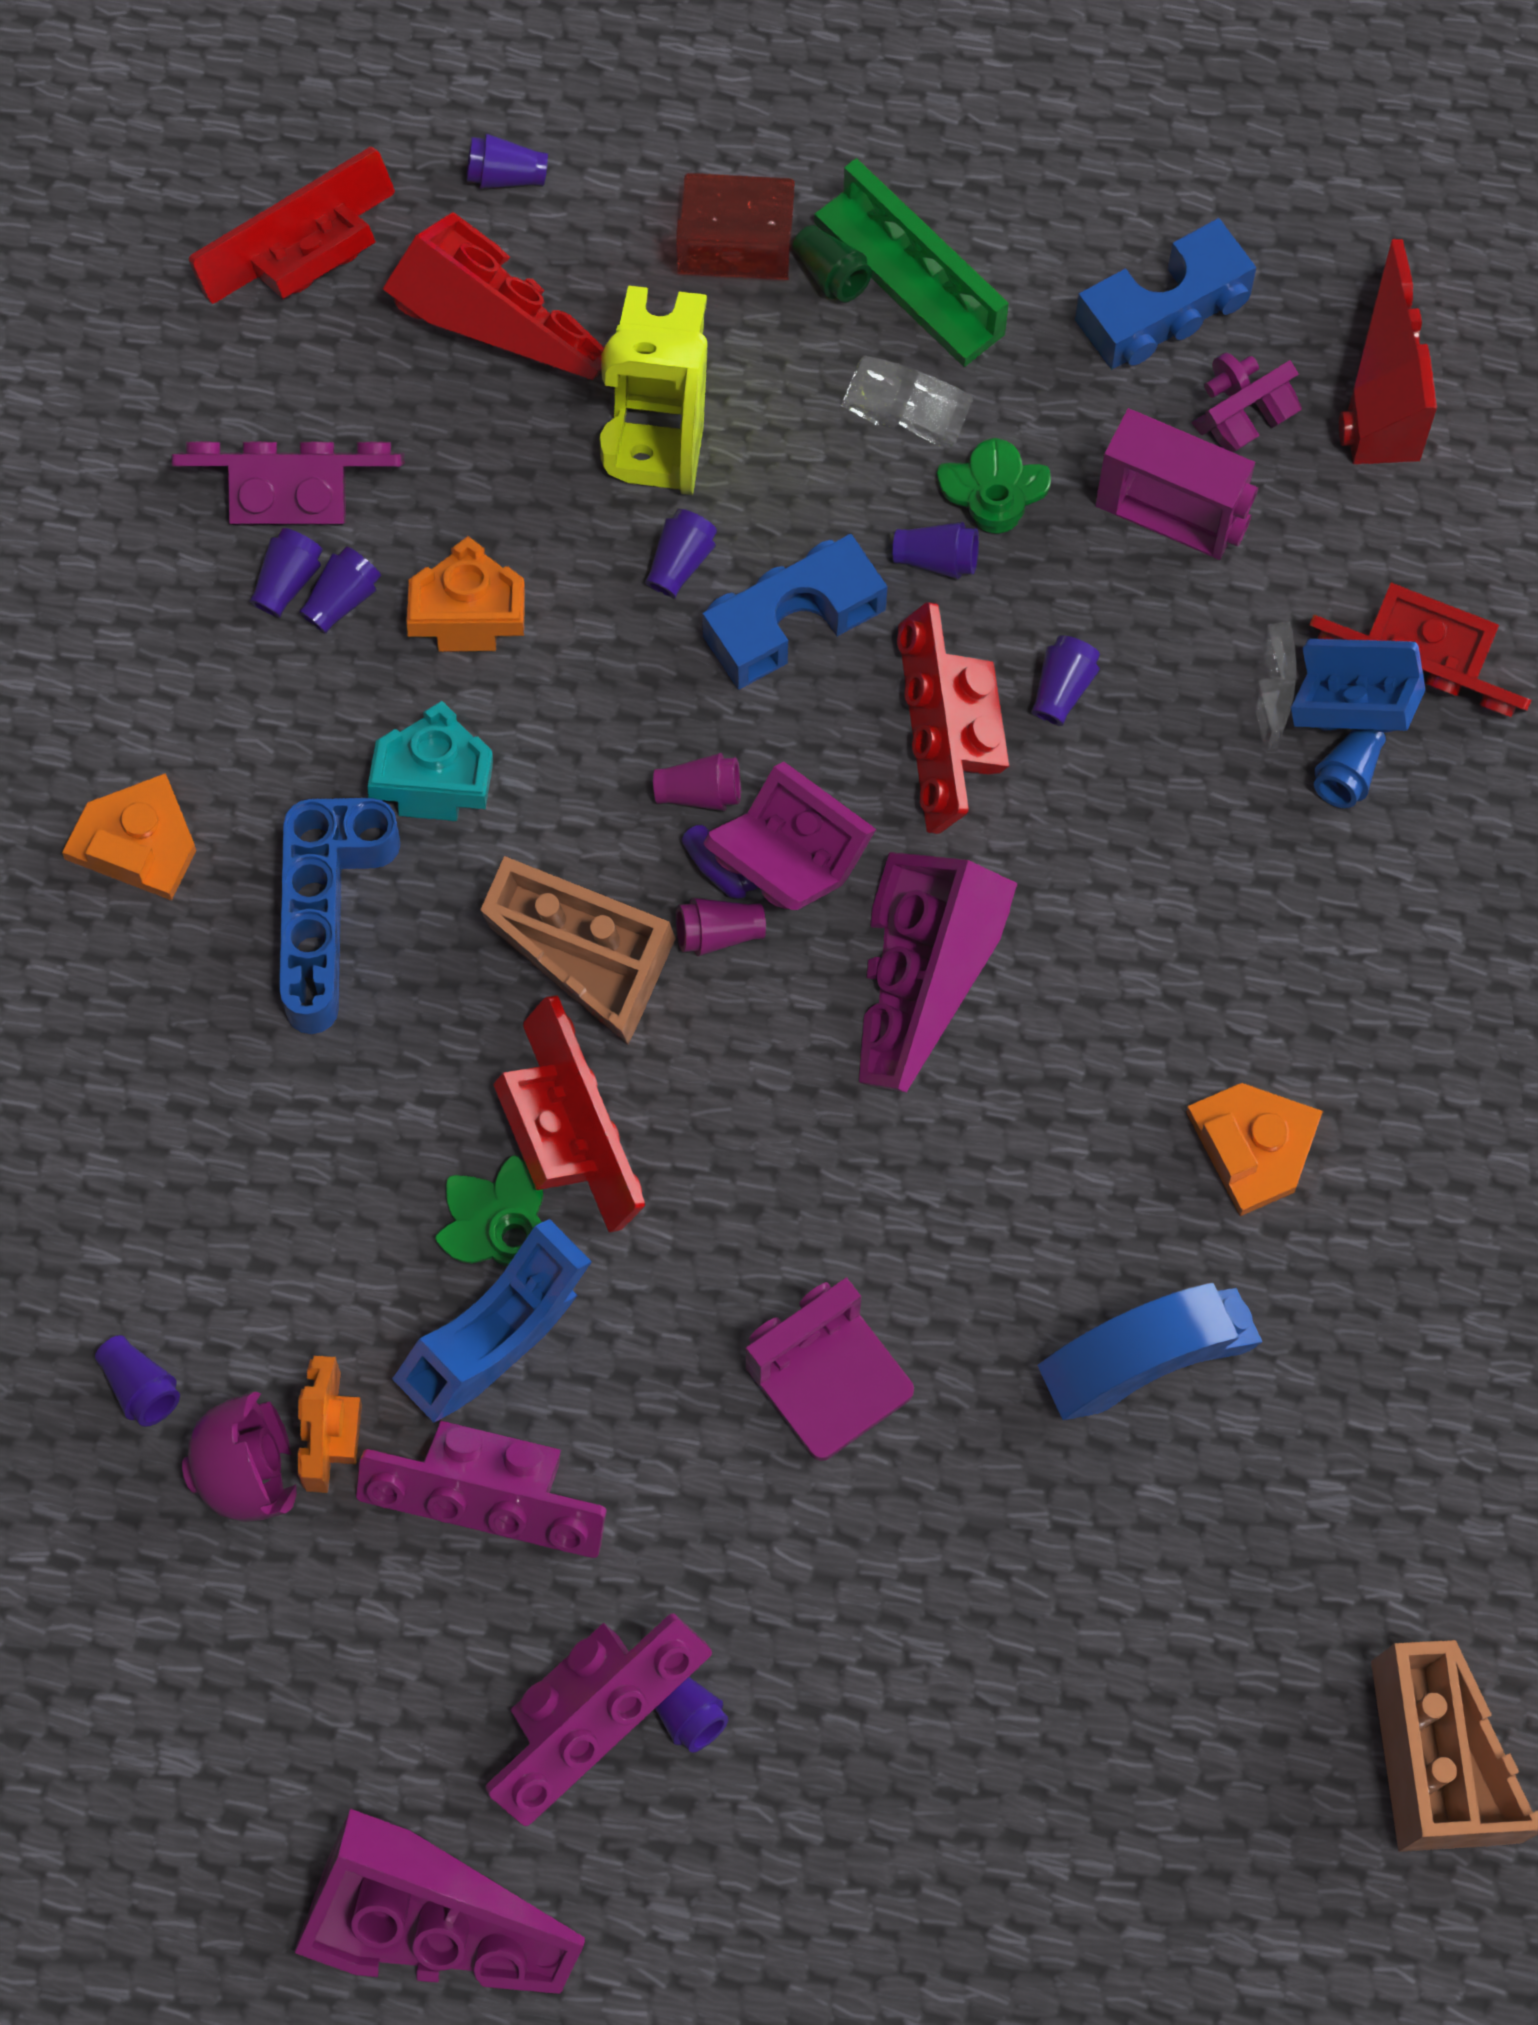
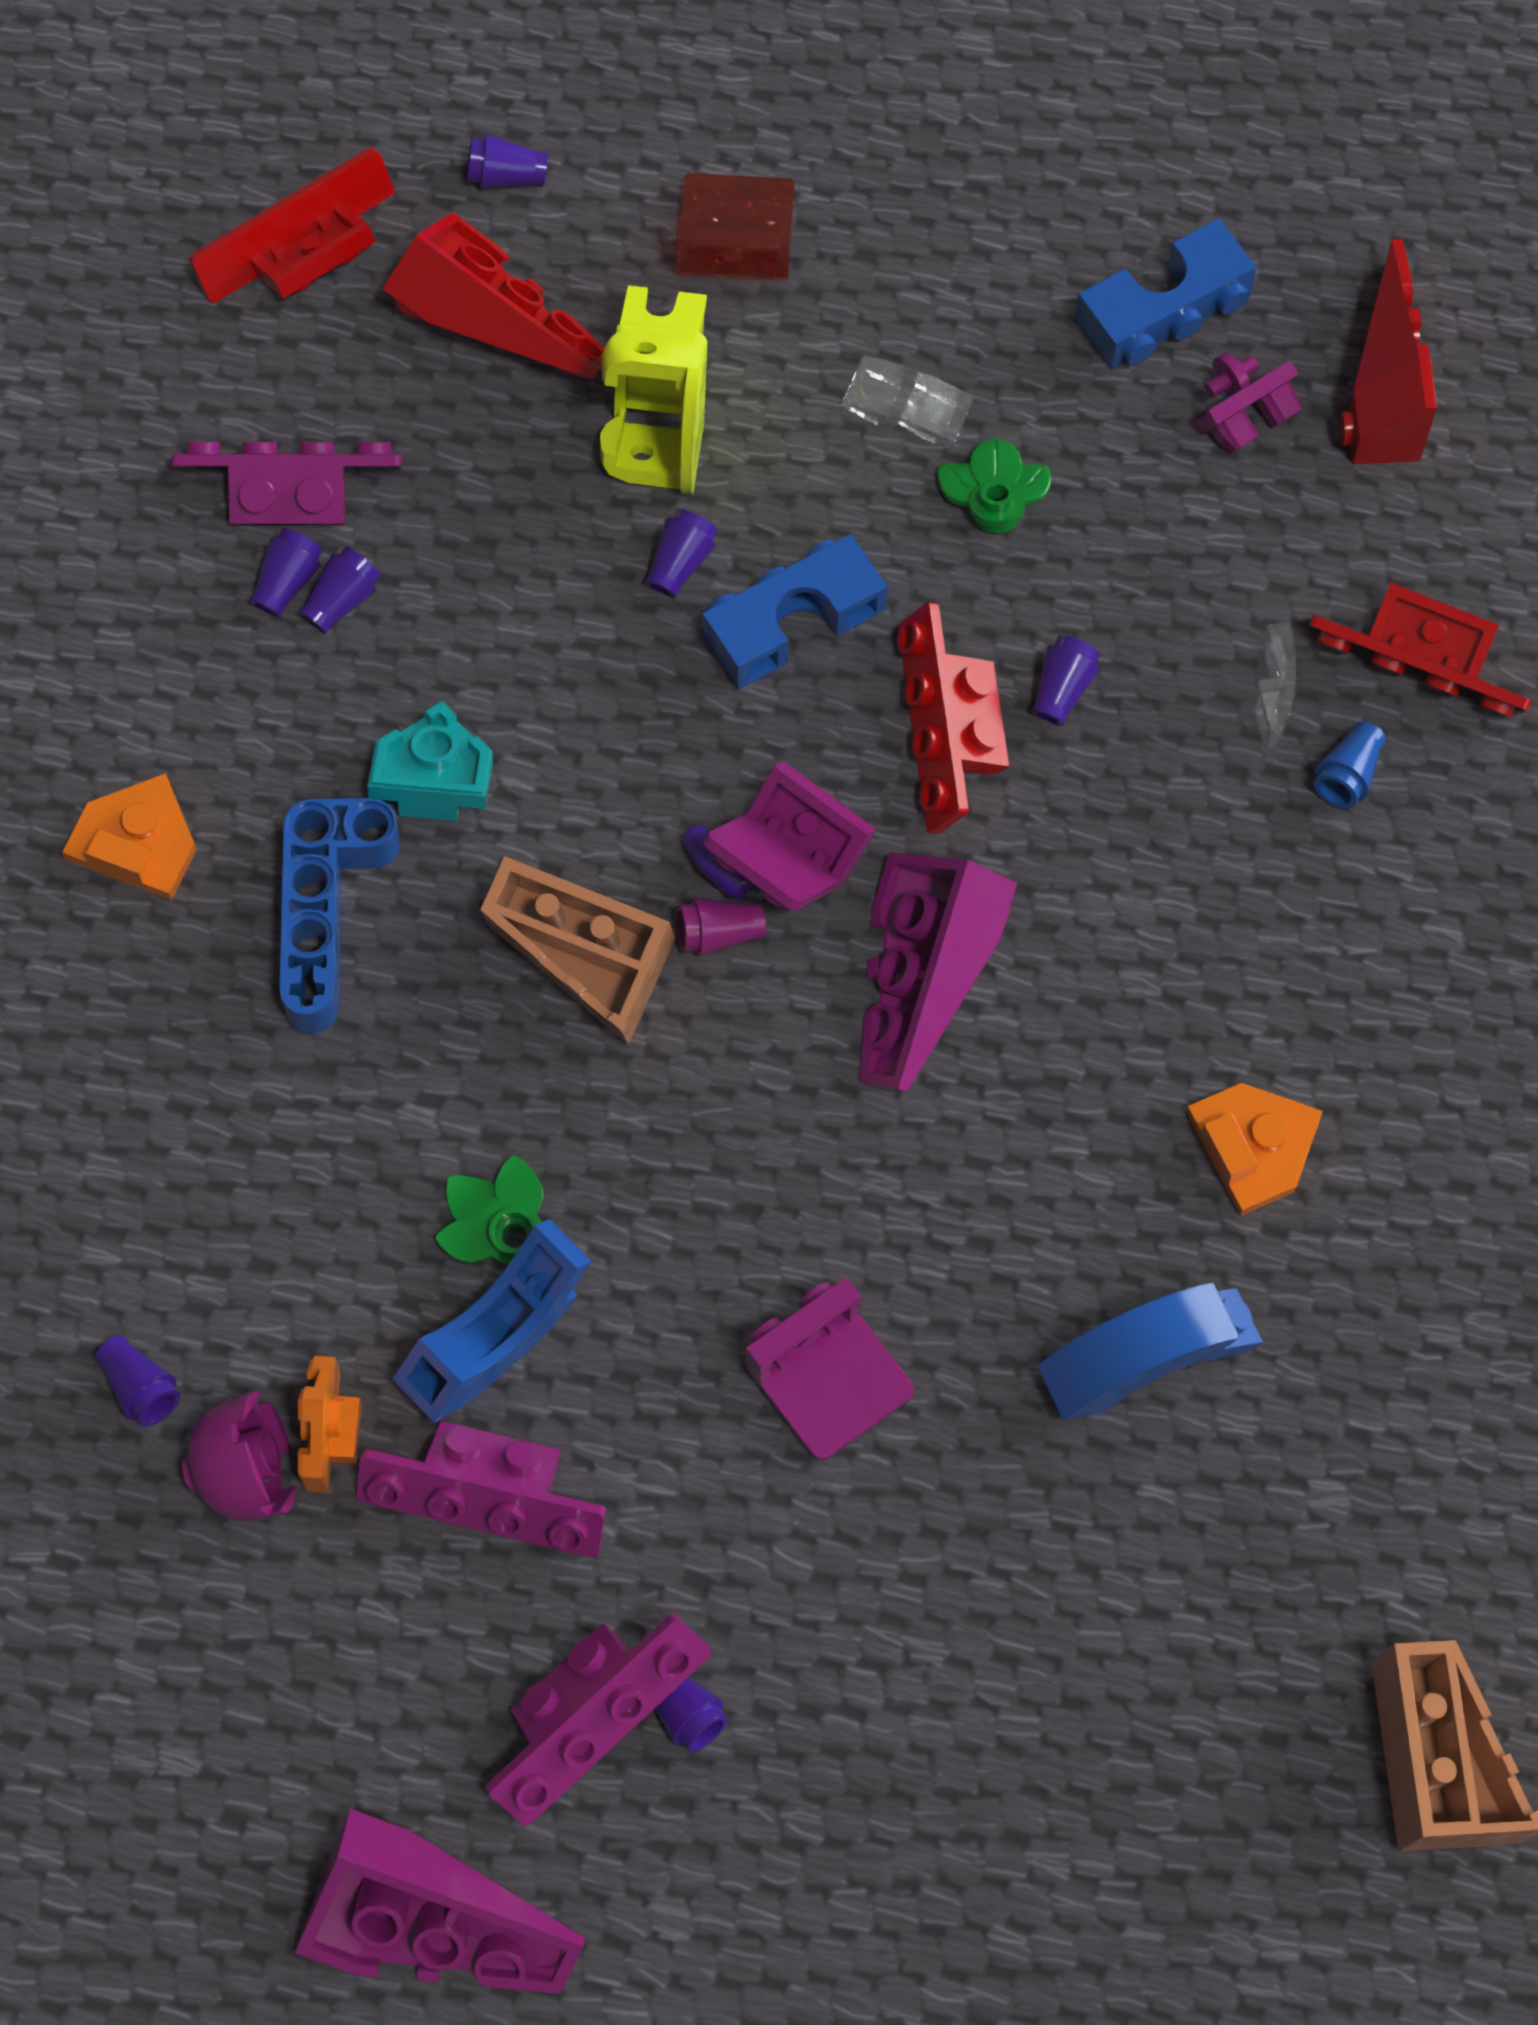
(466, 601): orange plate -> none
(564, 1121): red bracket -> none
(700, 783): magenta cone -> none
(832, 263): dark green cone -> none
(917, 267): green fence -> none
(939, 548): dark purple cone -> none
(1176, 485): magenta window -> none
(1359, 685): blue bracket -> none

